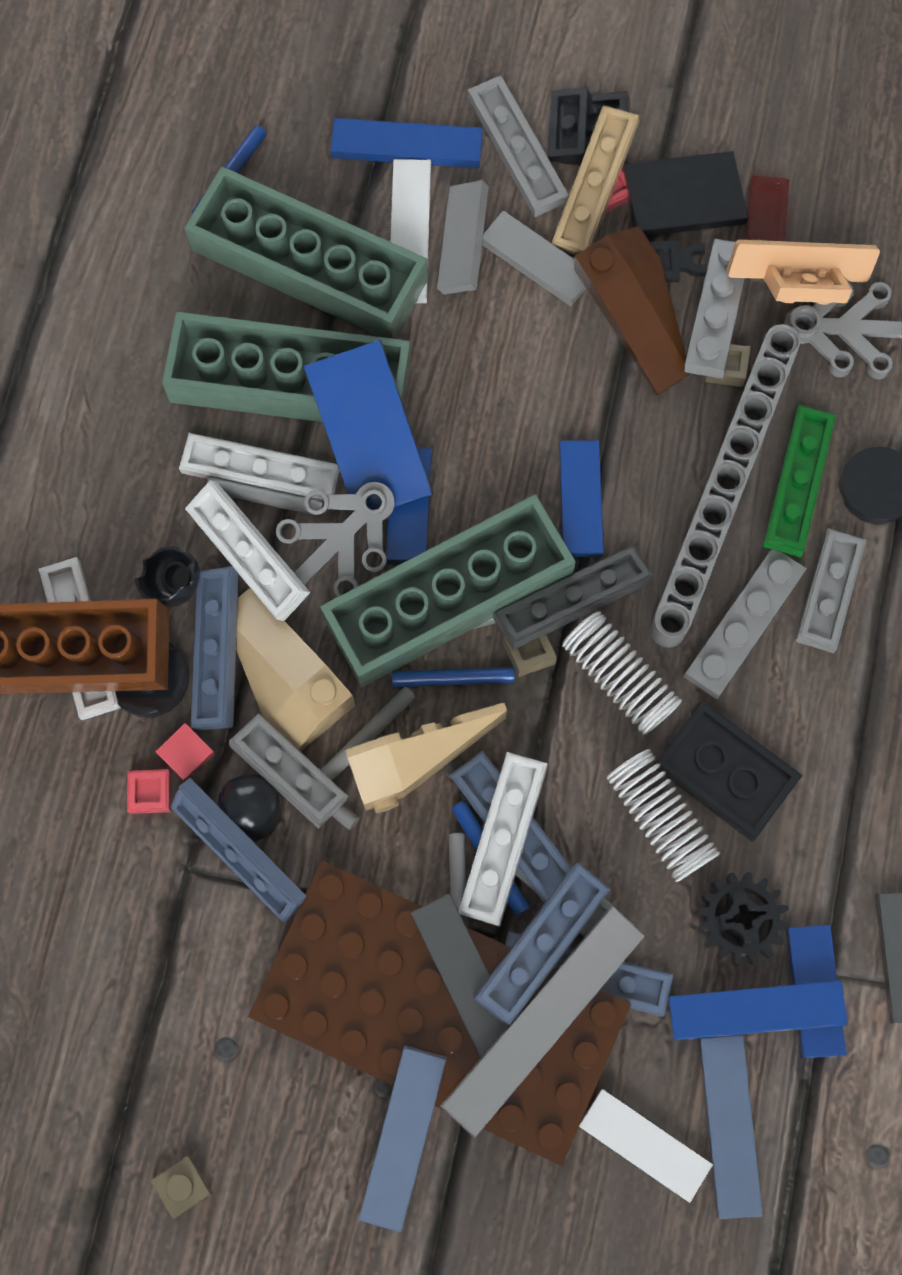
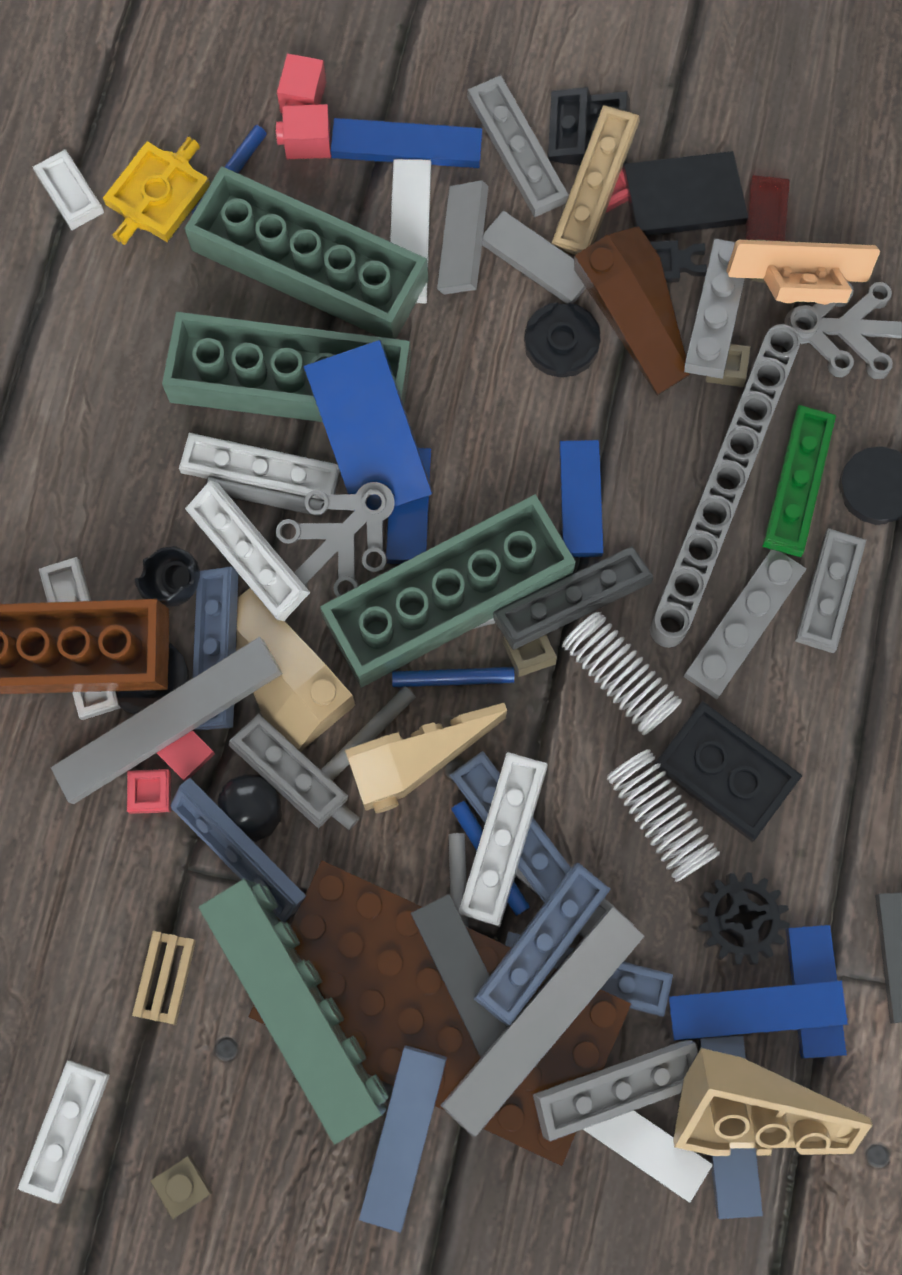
(63, 1132): none -> white tile
(68, 189): none -> white tile
(148, 974): none -> tan tile
(156, 191): none -> yellow plate
(166, 720): none -> light grey tile
(294, 1009): none -> sand green brick
(301, 81): none -> coral brick
(305, 131): none -> coral brick
(562, 339): none -> black tile
(614, 1090): none -> light grey plate
(743, 1105): none -> tan wedge

